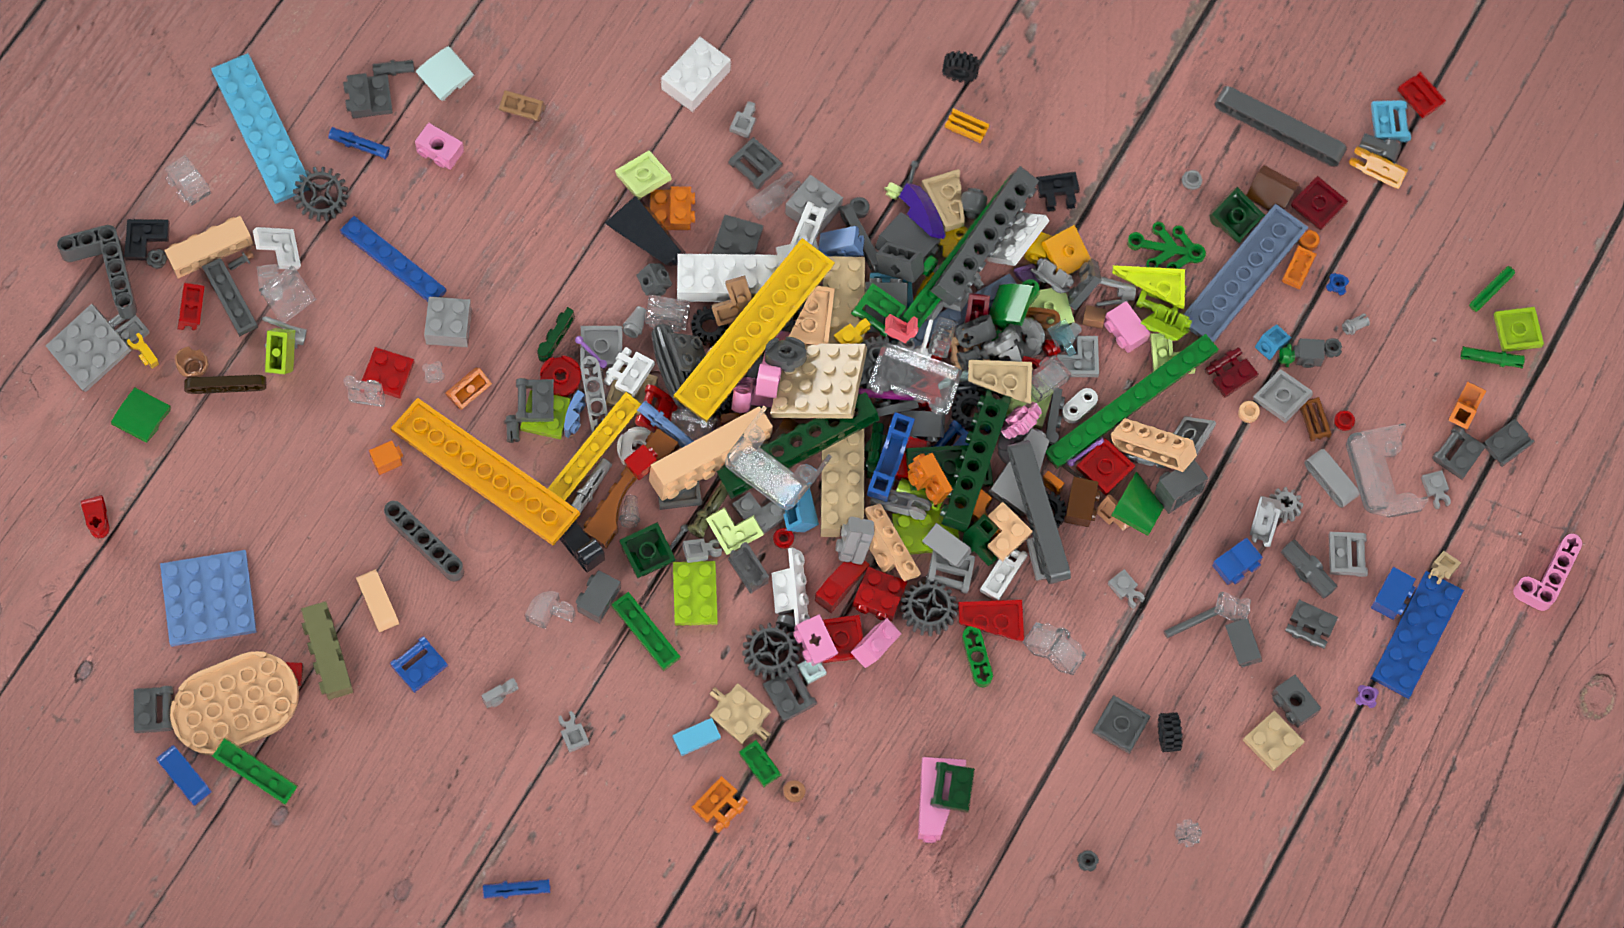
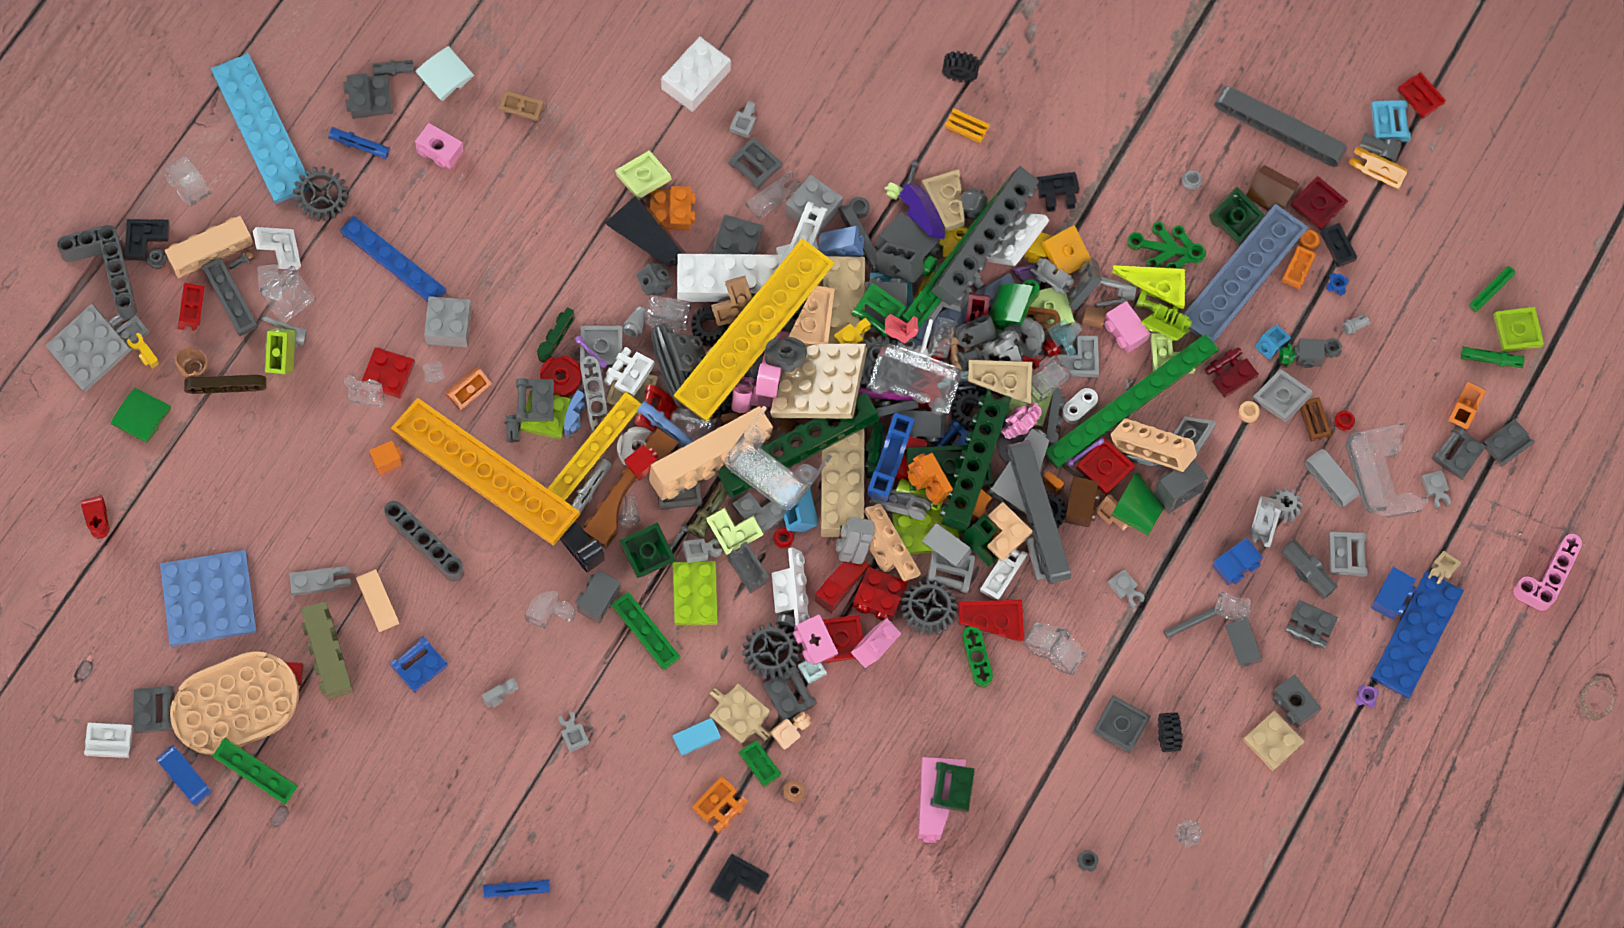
(108, 740): none -> white plate
(318, 580): none -> light grey hinge
(736, 873): none -> black plate
(786, 732): none -> light nougat plate
(1338, 245): none -> black plate

